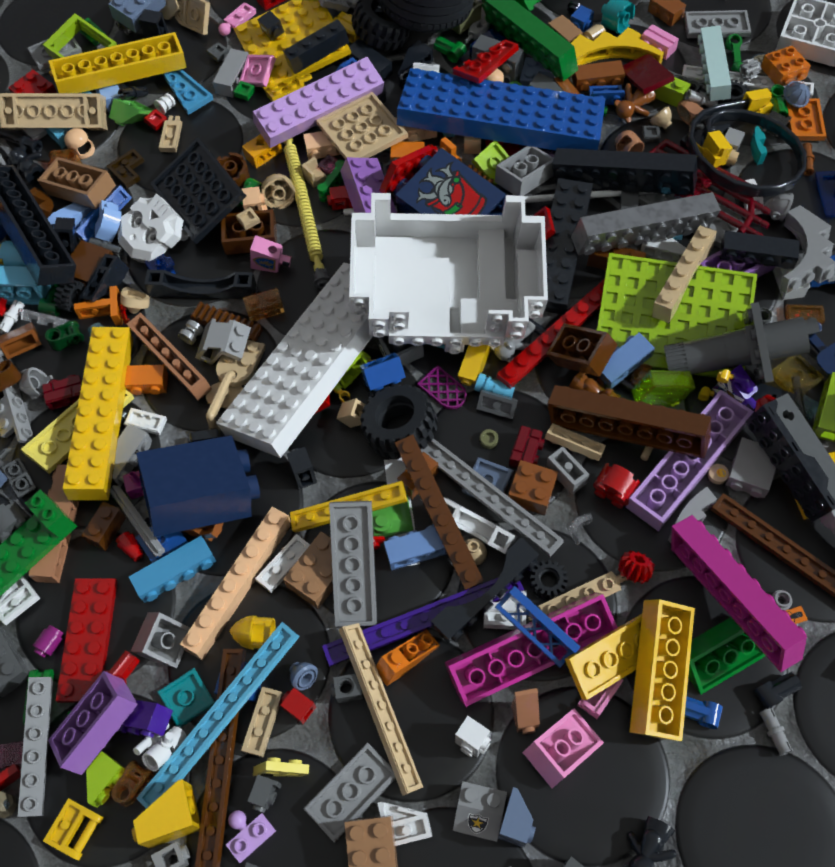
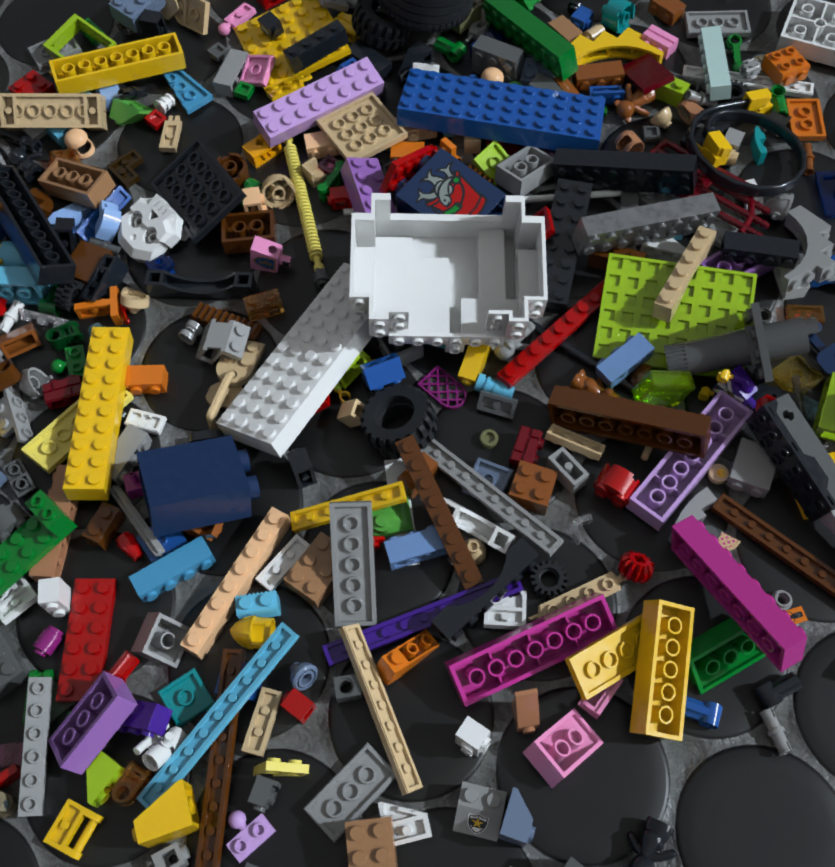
(55, 596): none -> white brick
(75, 361): none -> green plate
(169, 356): nougat brick -> none
(248, 218): tan tile -> none
(258, 604): none -> medium azure brick
(486, 62): red wing -> none
(543, 621): blue fence -> none
(582, 349): reddish brown brick -> none
(728, 542): none -> tan tile
(796, 94): sand blue piece -> none

